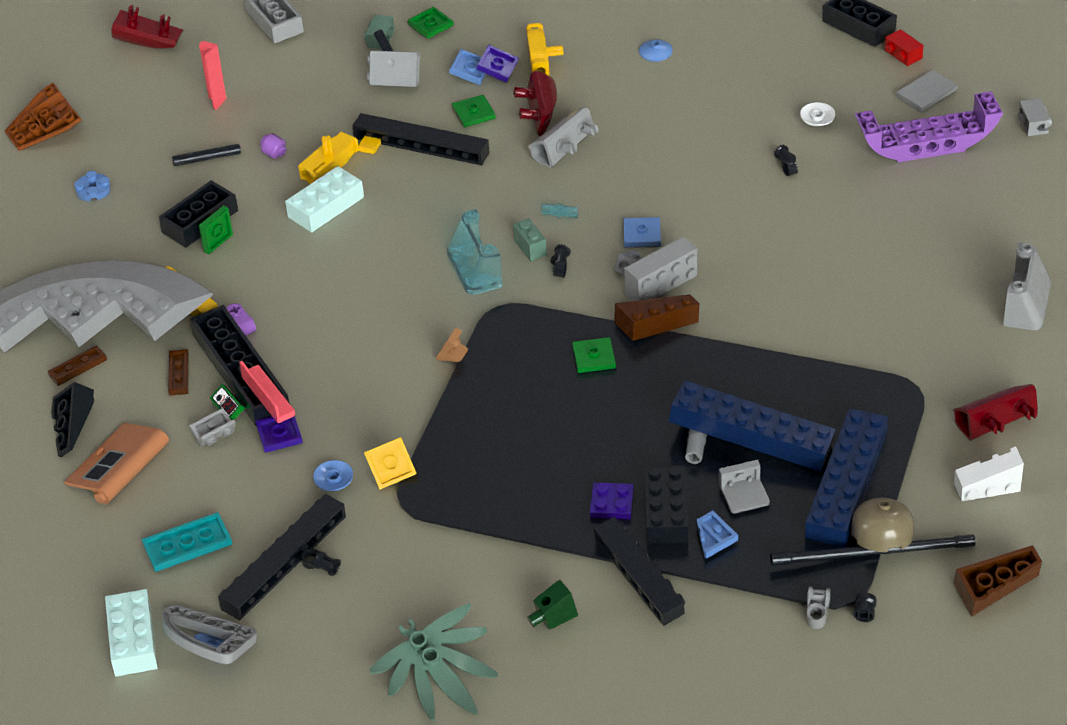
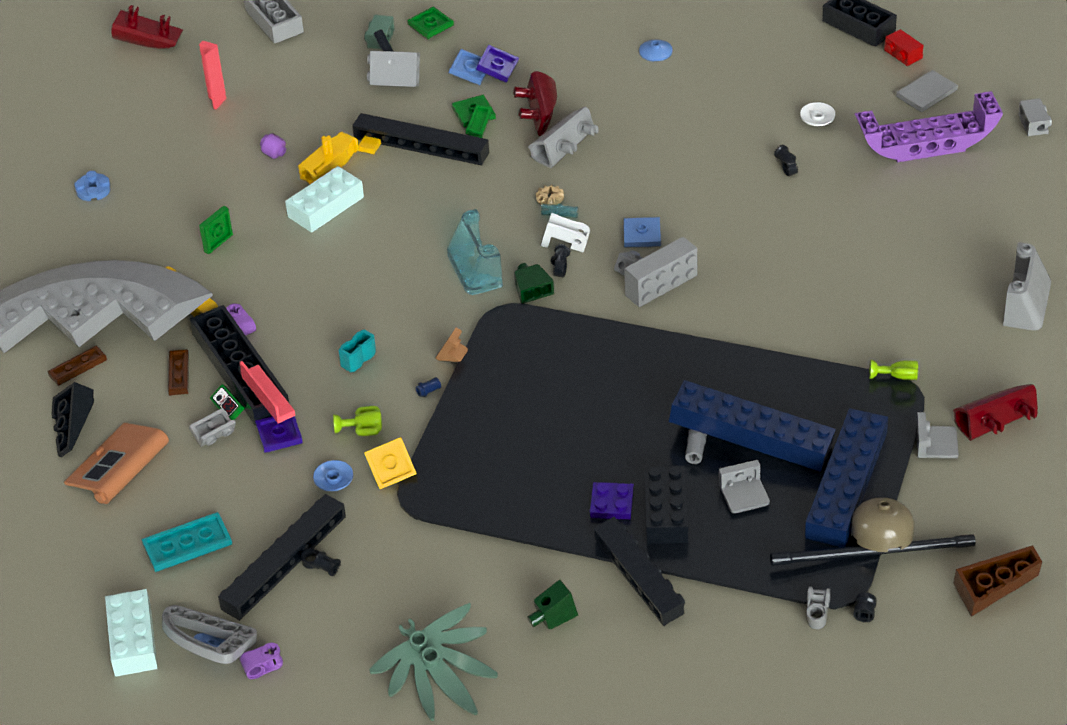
(42, 119): dark orange wedge -> none
(183, 219): black brick -> none
(206, 154): black axle -> none
(260, 662): none -> medium lavender piece
(357, 350): none -> teal brick
(366, 421): none -> lime piece
(427, 387): none -> dark blue pin
(479, 121): none -> green tile
(529, 239): sand green brick -> none
(532, 283): none -> dark green torso
(537, 49): yellow piece -> none
(556, 197): none -> tan gear
(567, 231): none -> white piece
(594, 355): green plate -> none
(656, 315): reddish brown wedge -> none
(714, 534): medium blue wing -> none
(902, 369): none -> lime piece
(935, 440): none -> light grey bracket
(991, 477): white wedge -> none

